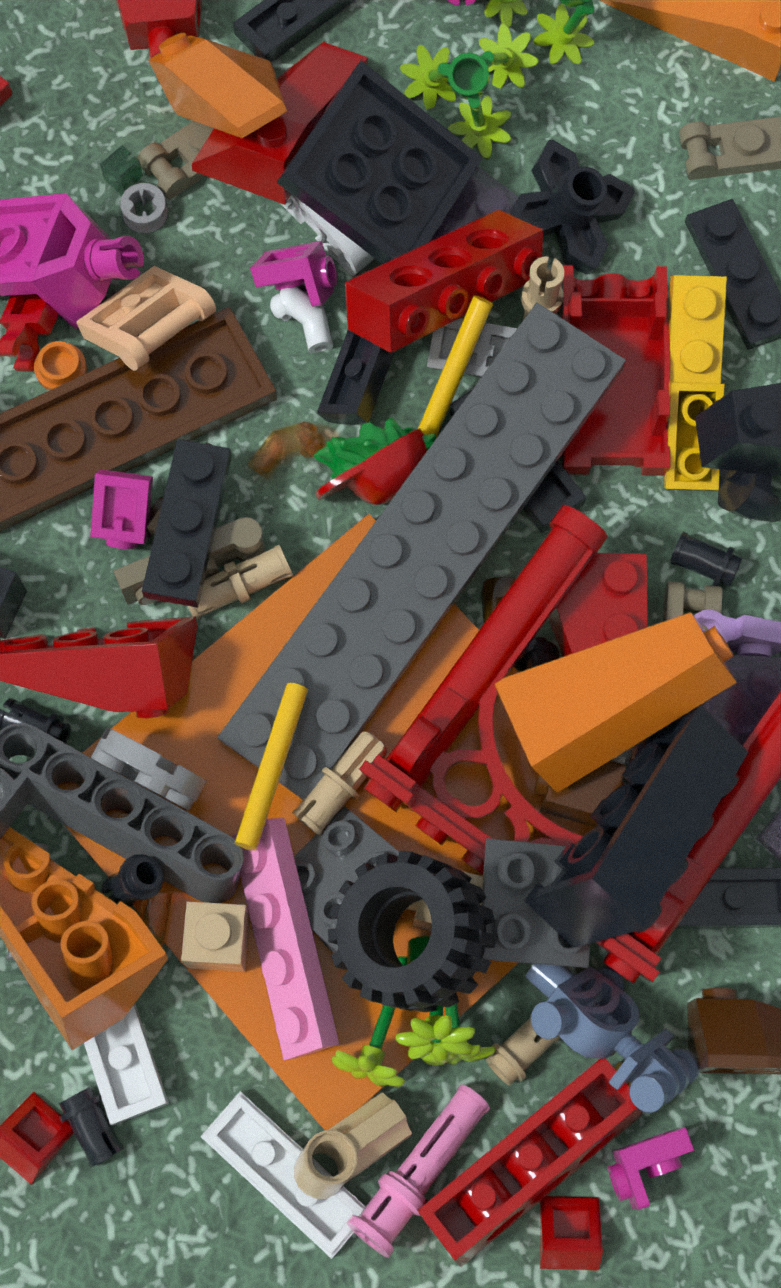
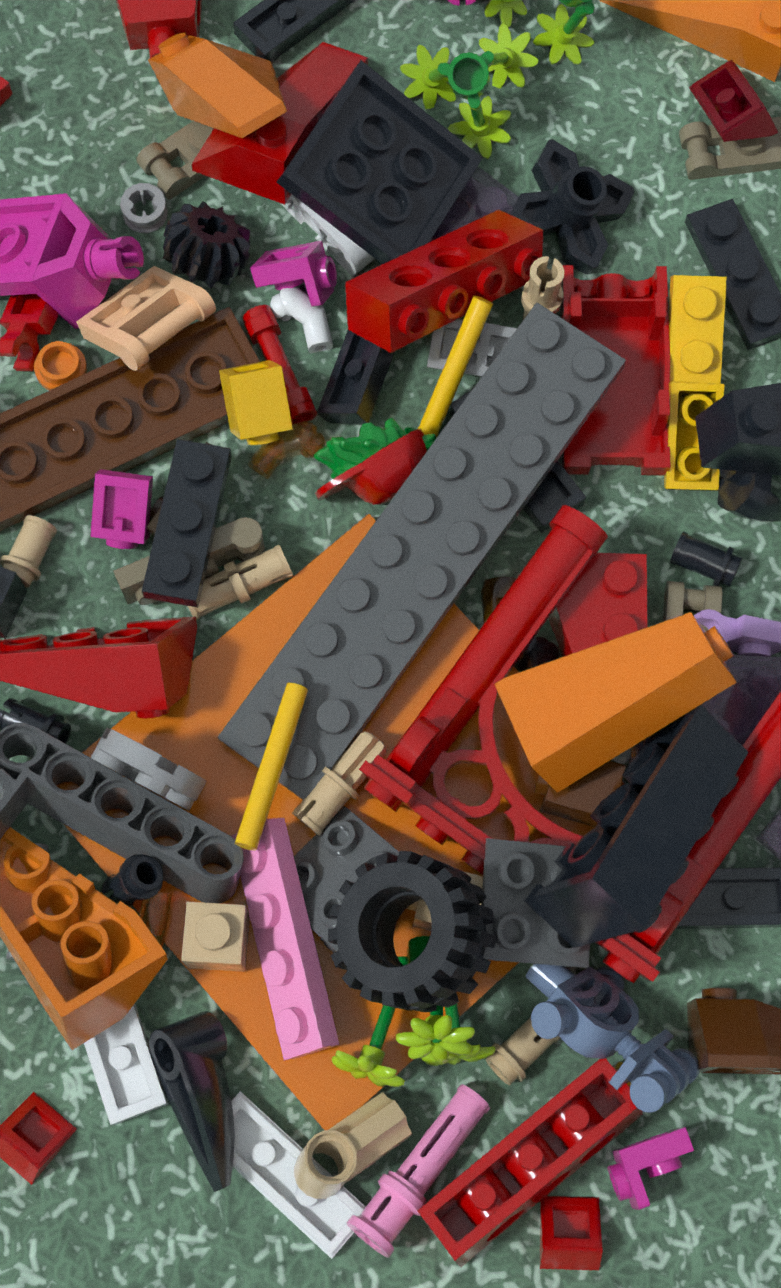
(29, 549): none -> tan pin
(90, 1126): black pin -> none
(120, 172): clear green piece -> none
(194, 1079): none -> black piece
(206, 244): none -> black gear
(256, 401): none -> yellow brick
(265, 330): none -> red bar
(732, 105): none -> dark red slope

